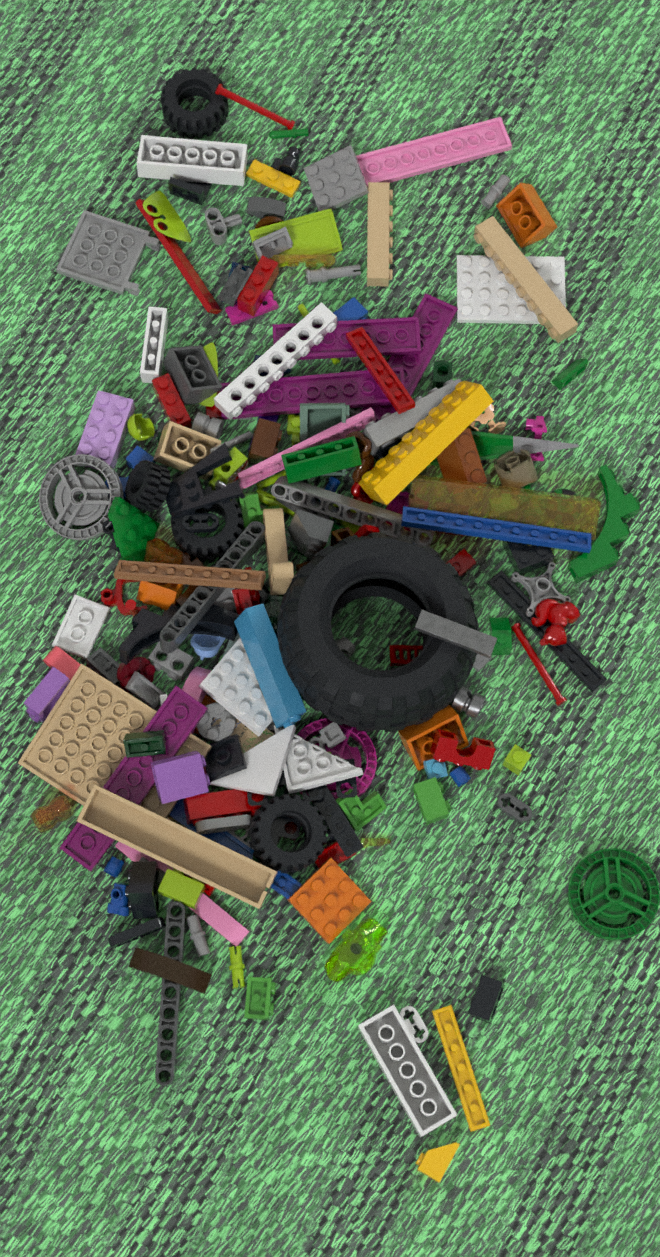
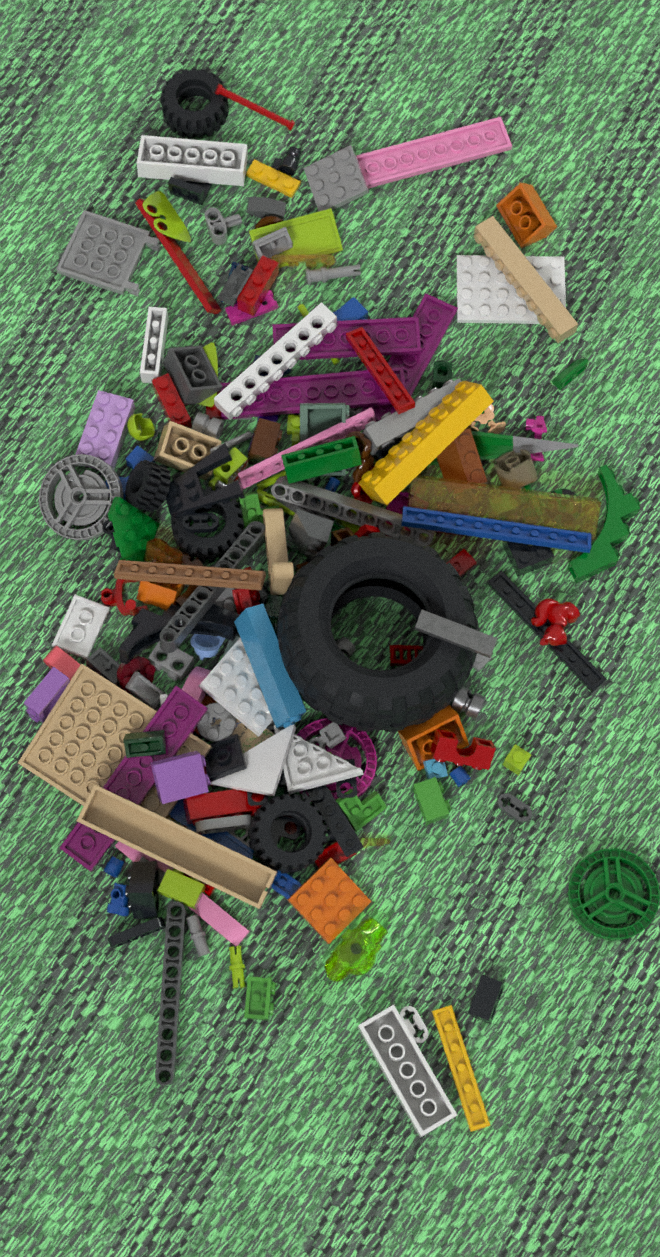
(56, 811): clear orange brick -> none
(170, 970): dark brown slope -> none
(278, 134): green piece -> none
(378, 234): tan brick -> none
(436, 1161): yellow slope -> none
(495, 191): light grey pin -> none
(501, 630): green slope -> none
(516, 628): red bar -> none
(540, 588): light grey piece -> none

